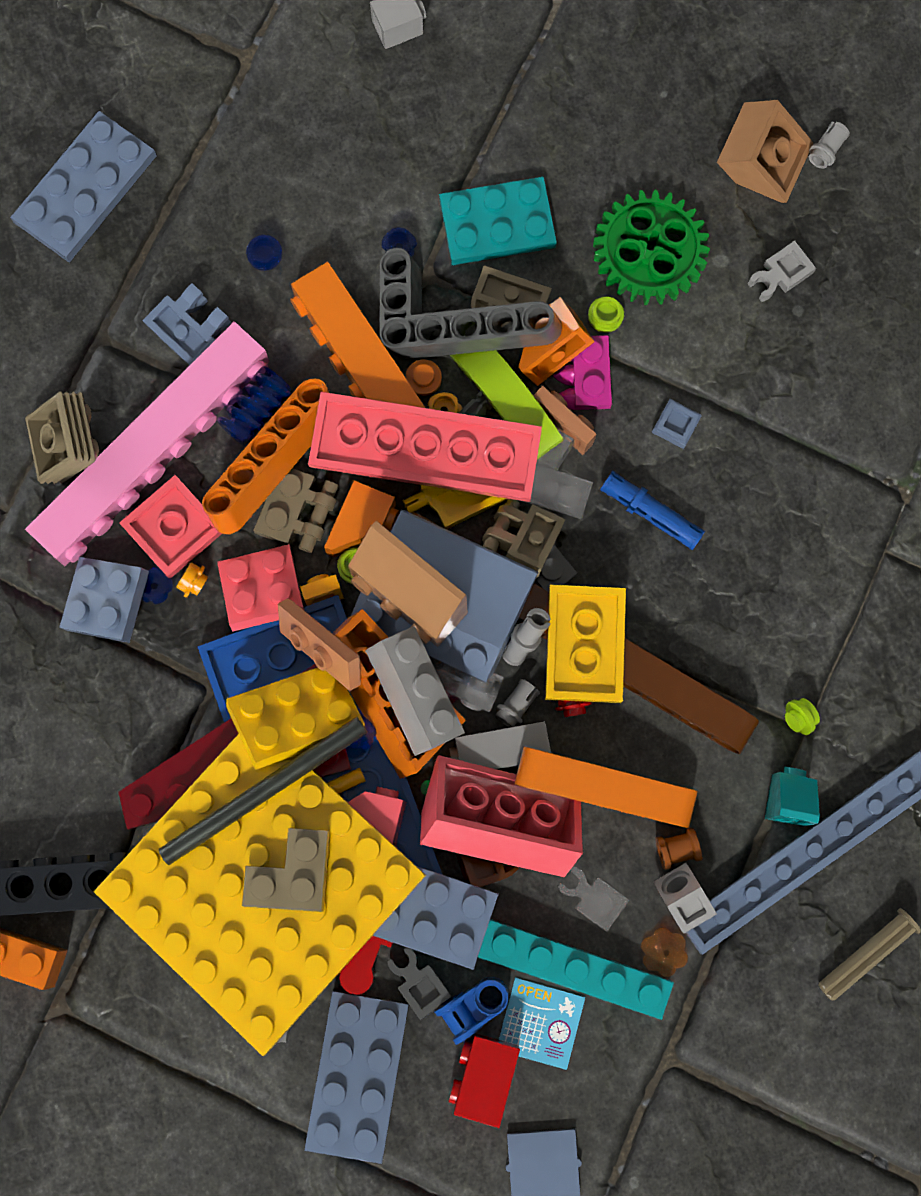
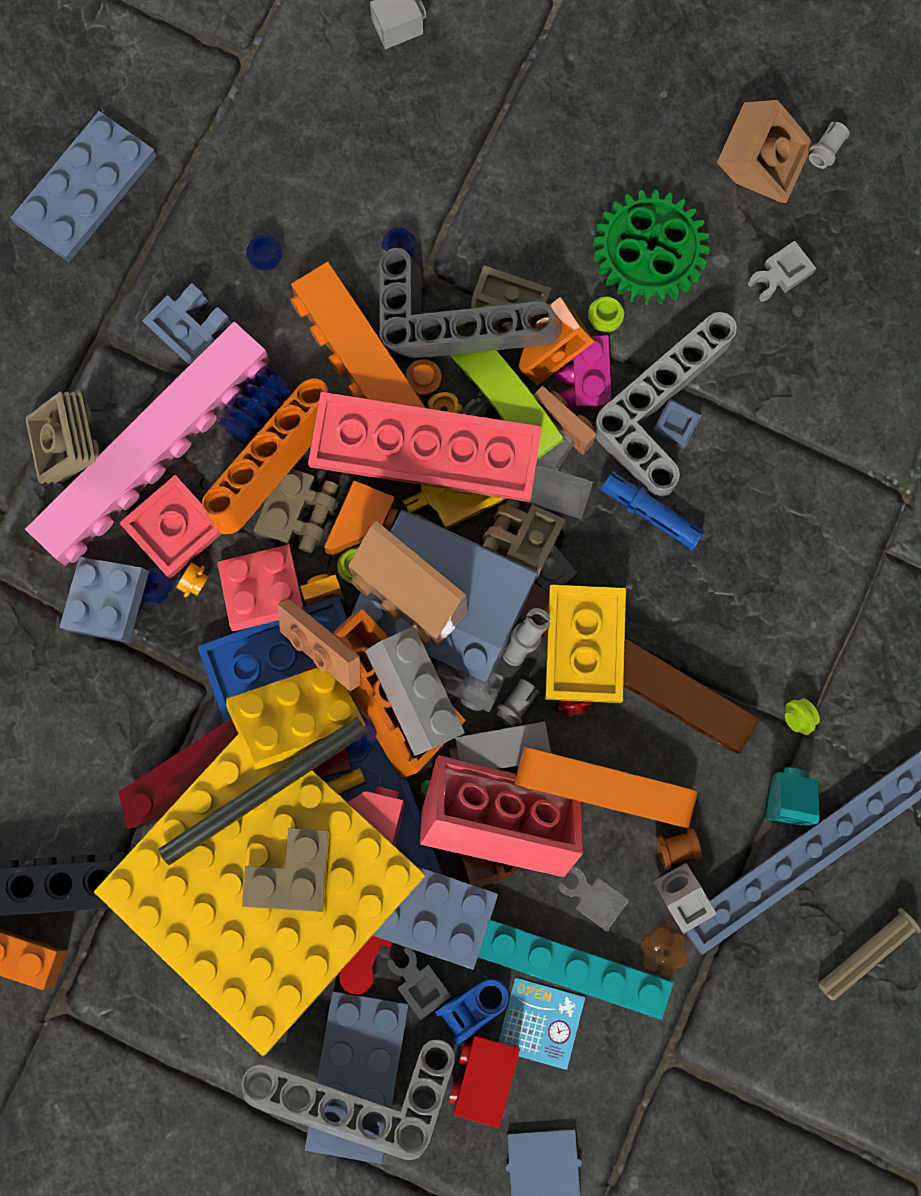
(358, 1109): none -> light grey beam
(497, 220): teal plate -> none
(656, 395): none -> light grey beam

